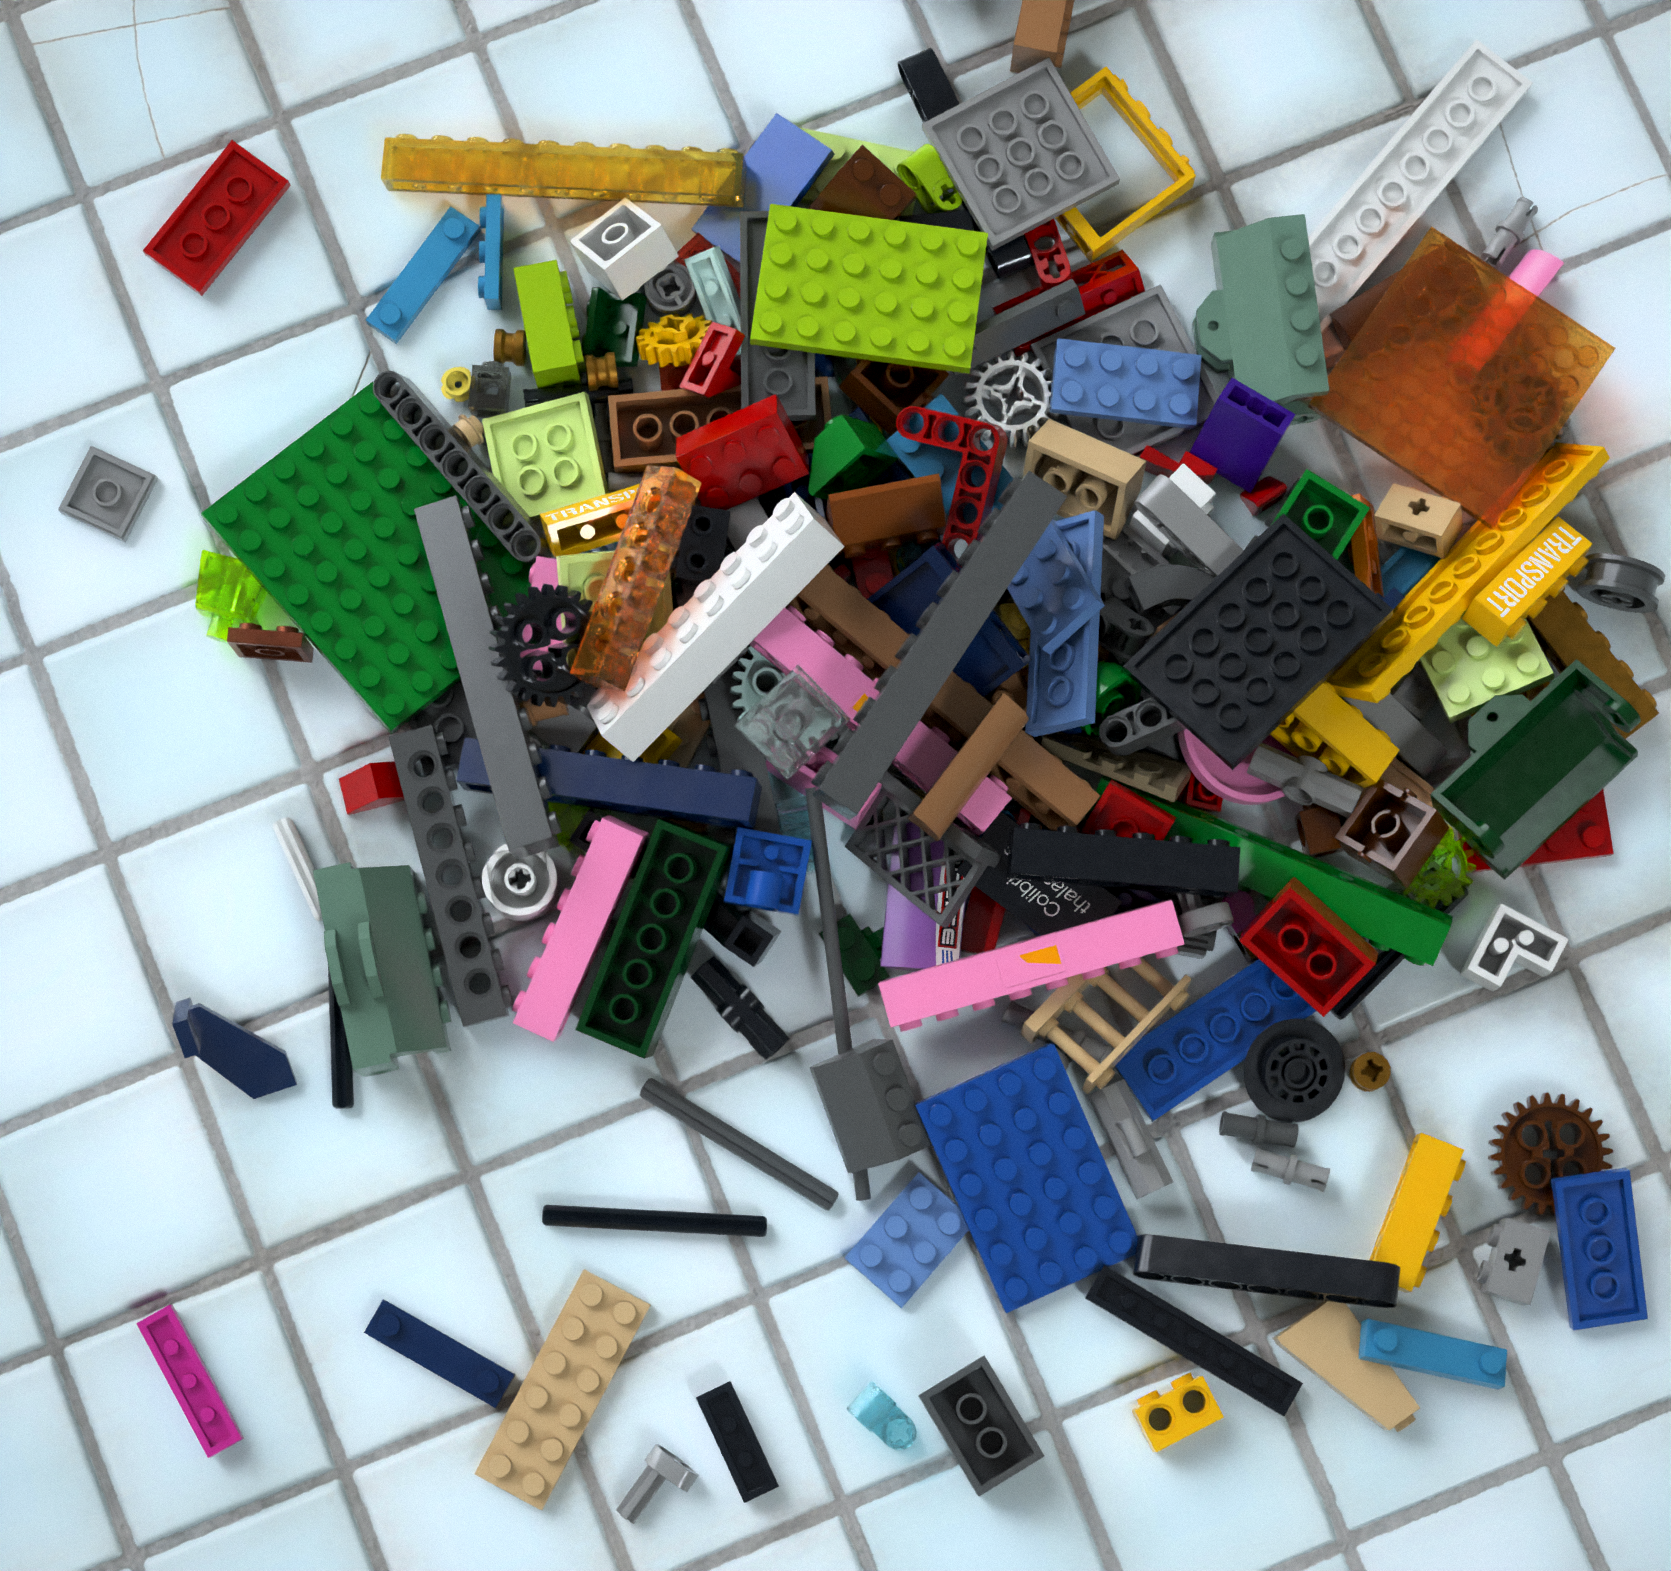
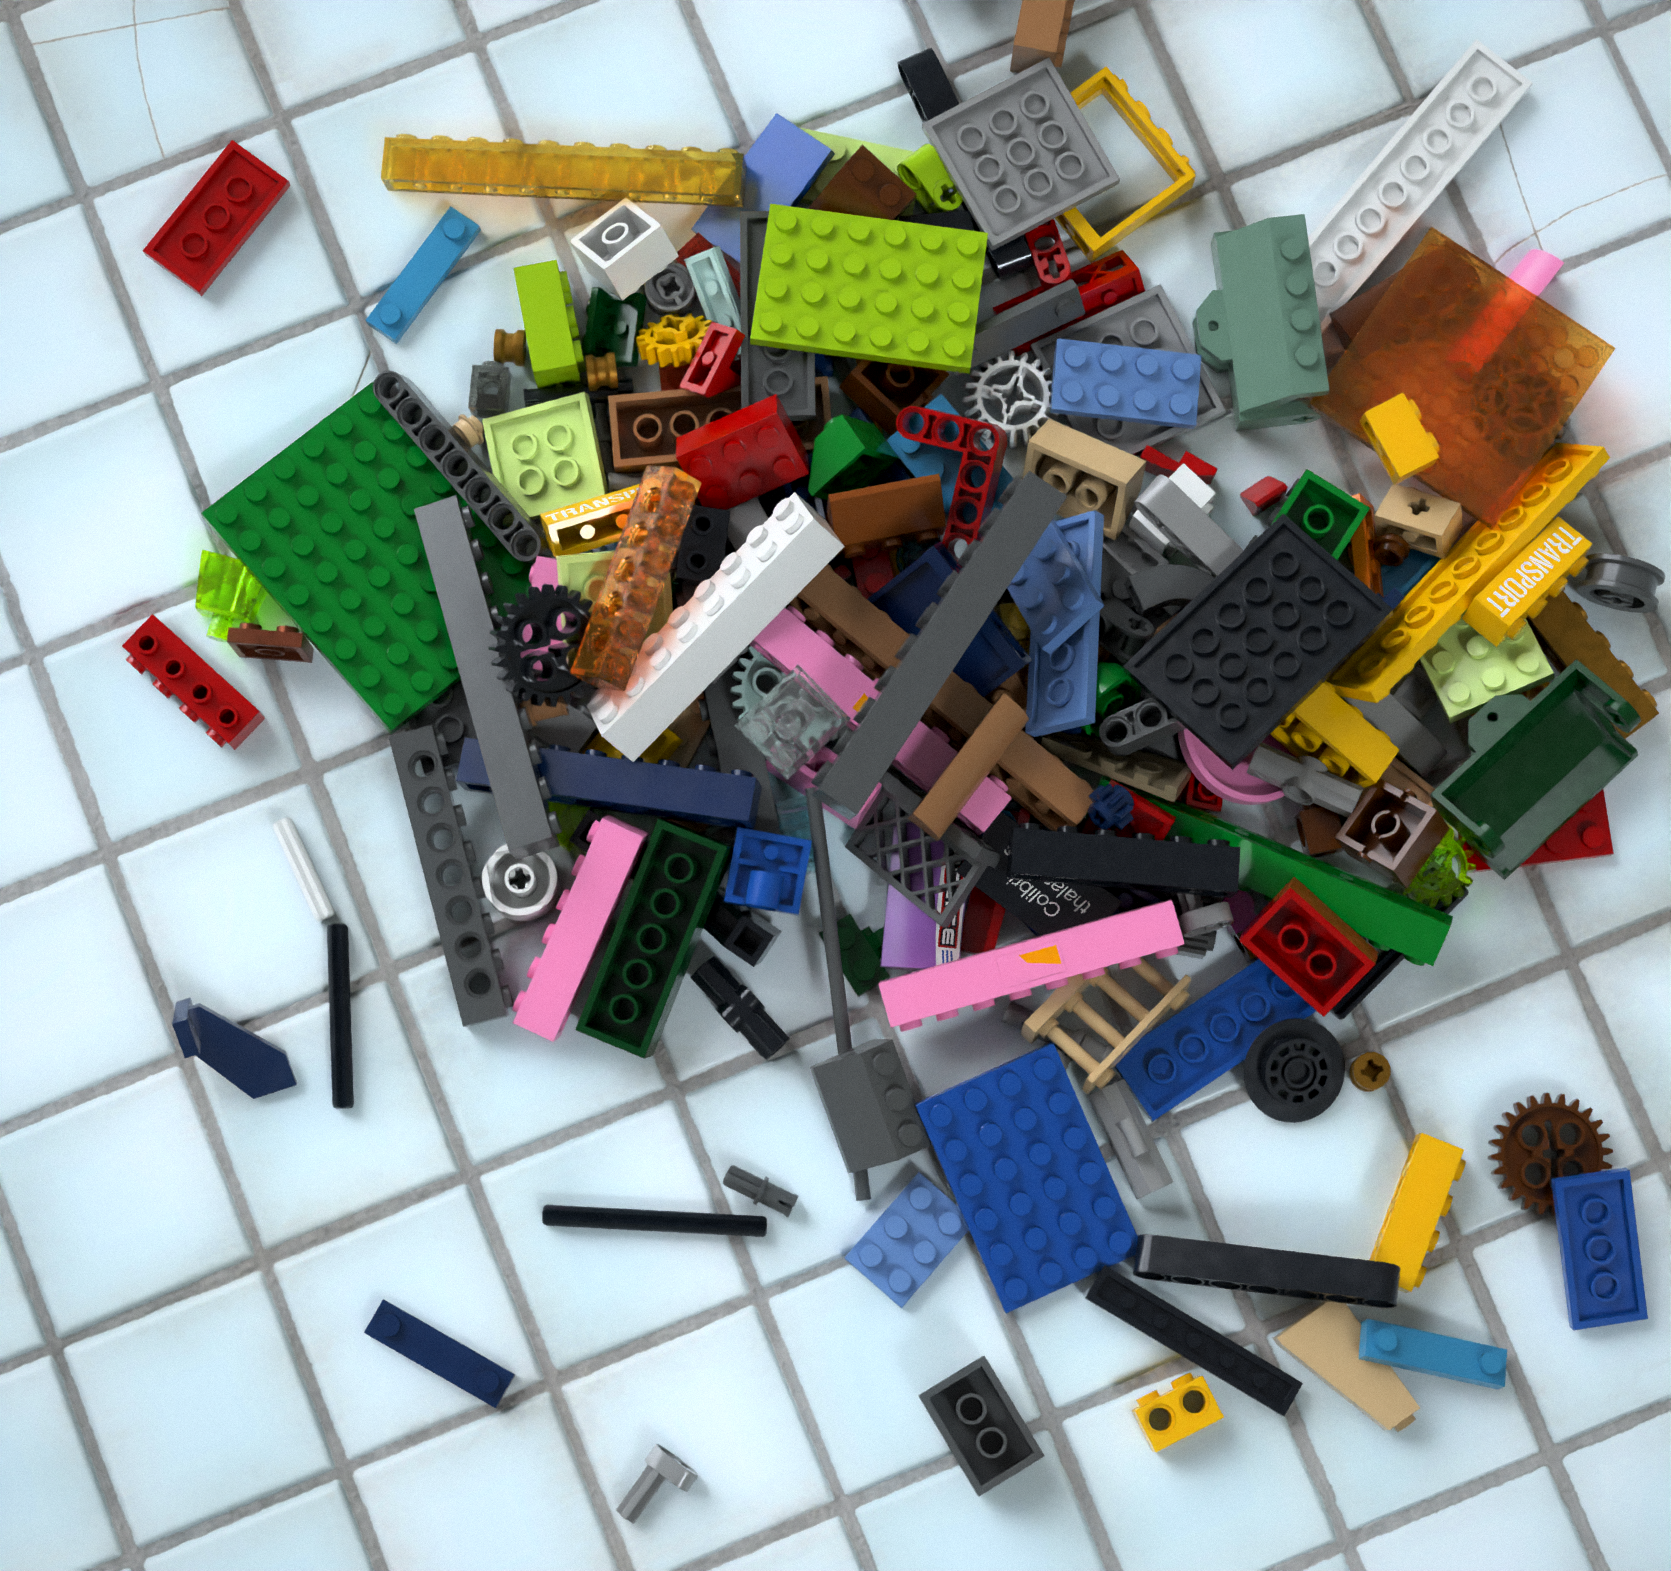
(108, 494): light grey tile -> none
(190, 1381): dark pink plate -> none
(193, 682): none -> red brick
(371, 787): red slope -> none
(382, 964): sand green piece -> none
(454, 375): light yellow plate -> none
(491, 252): dark azure plate -> none
(562, 1389): tan plate -> none
(737, 1442): black plate -> none
(739, 1144): dark grey axle -> none
(760, 1190): none -> dark grey axle
(877, 1414): clear light blue piece -> none
(1111, 807): none -> dark blue gear
(1242, 434): dark purple brick -> none
(1258, 1129): dark grey pin -> none
(1290, 1169): light grey pin -> none
(1391, 549): none -> reddish brown plate
(1400, 438): none -> yellow brick
(1509, 232): light grey pin -> none
(1511, 939): white brick -> none
(1520, 1281): light grey brick -> none

